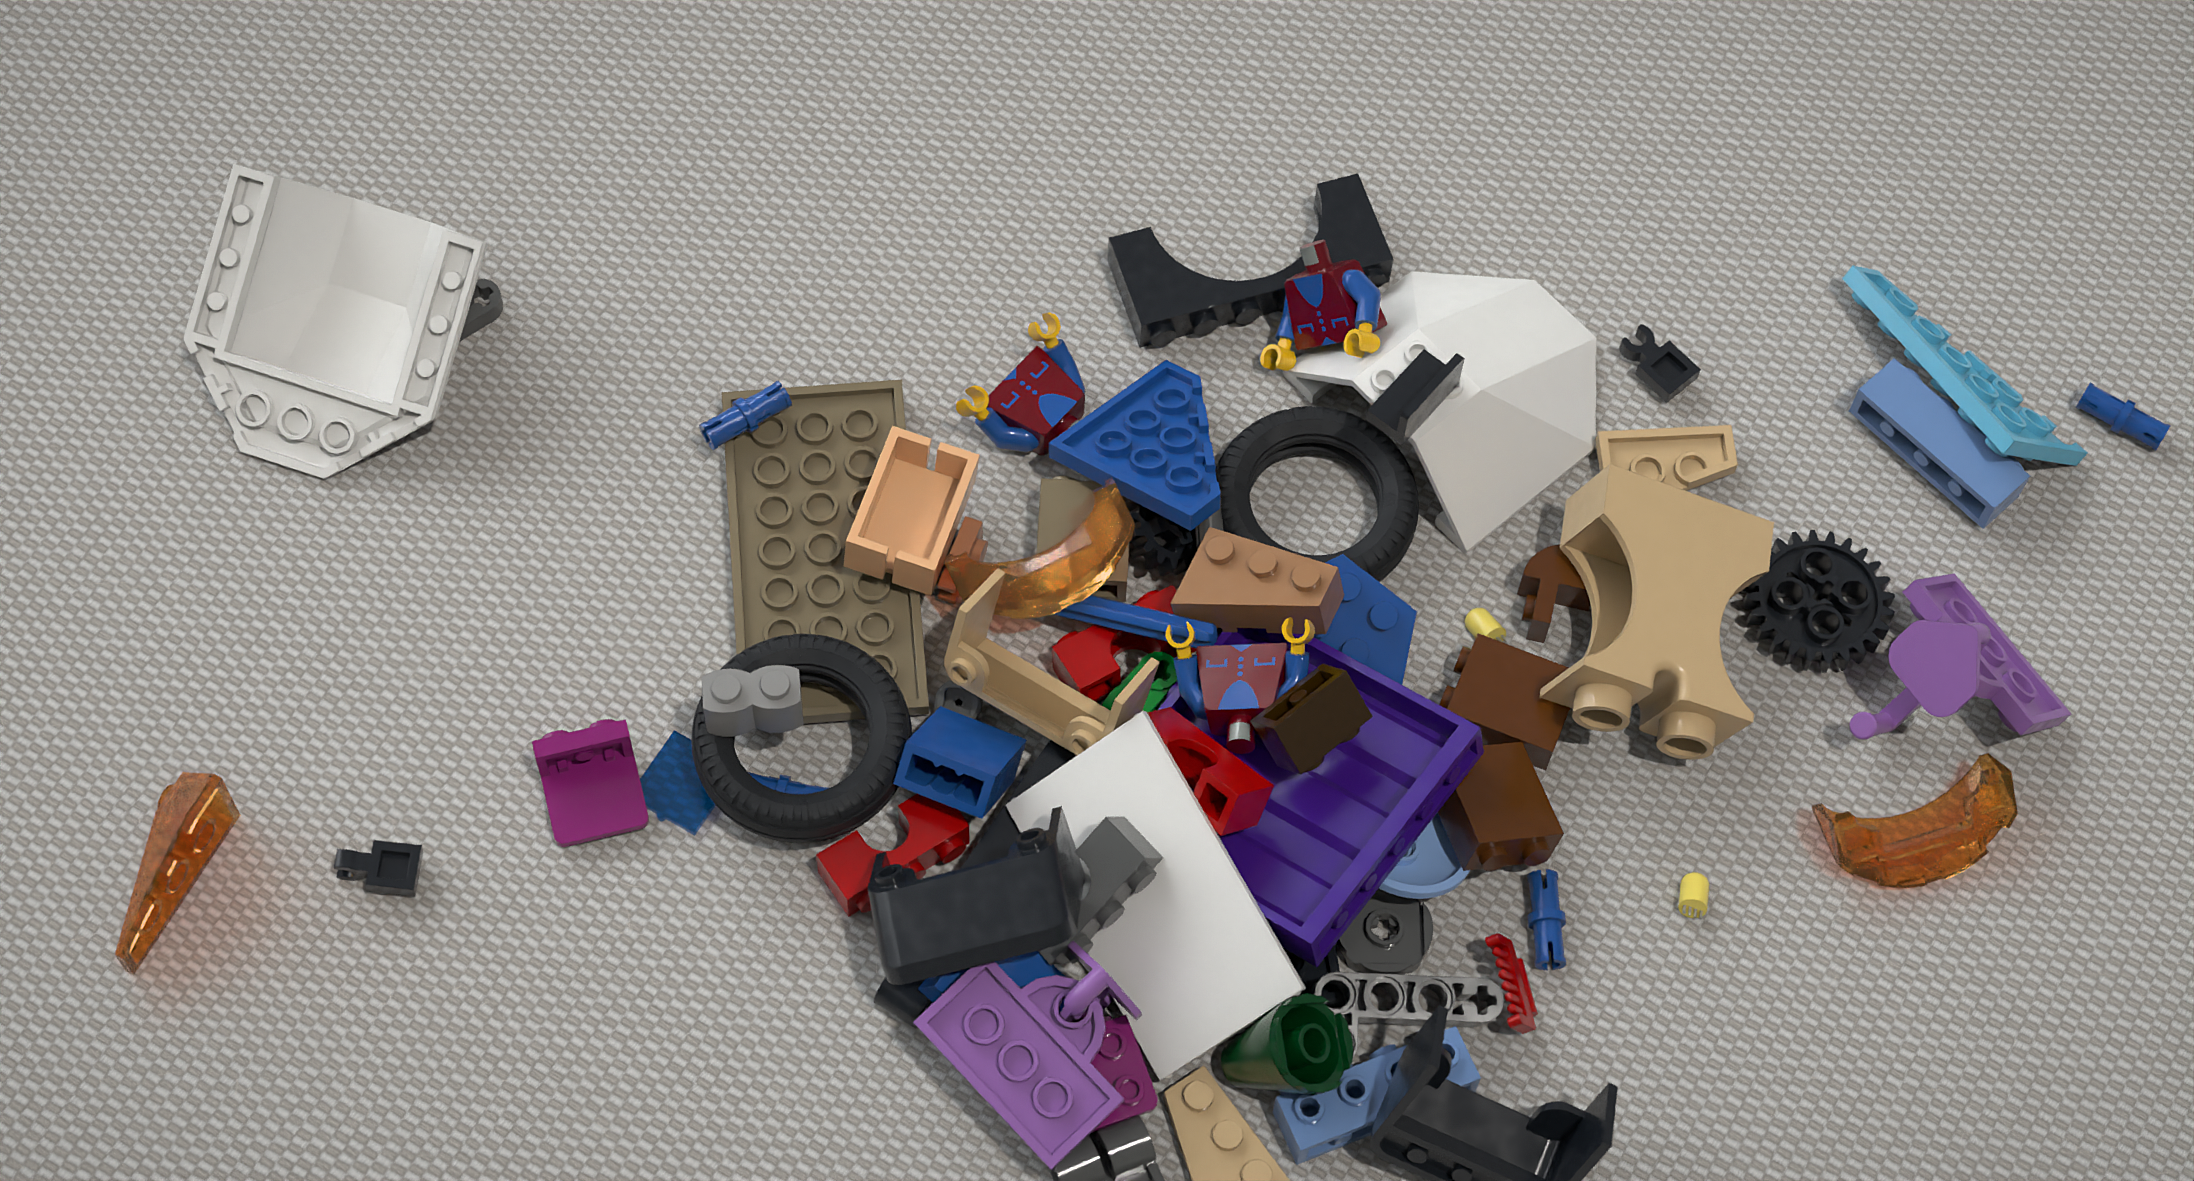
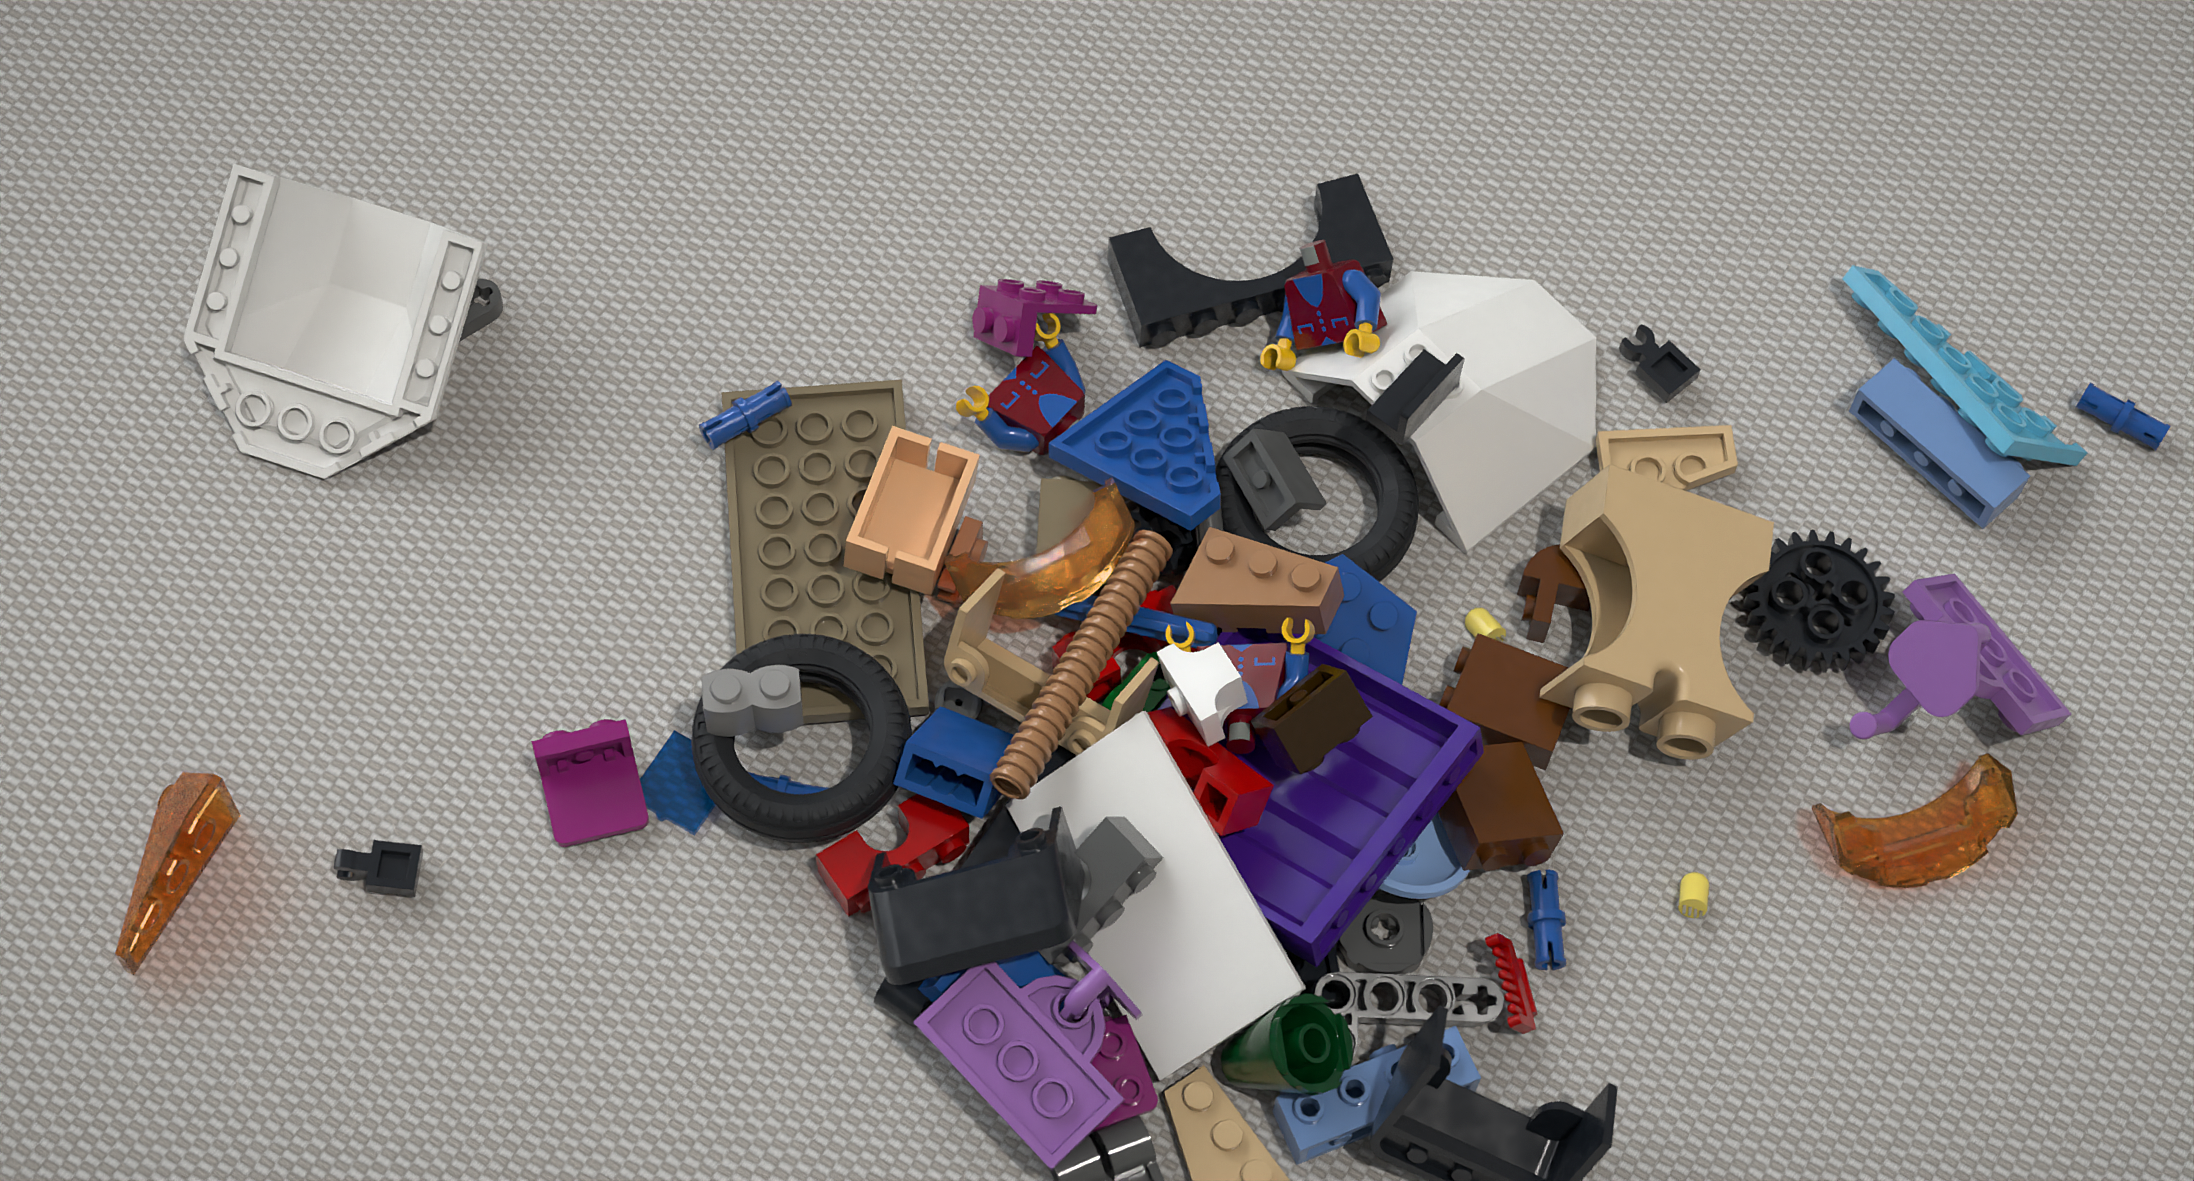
(1009, 312): none -> magenta bracket
(1081, 665): none -> medium nougat piece
(1203, 687): none -> white brick
(1272, 477): none -> dark grey panel

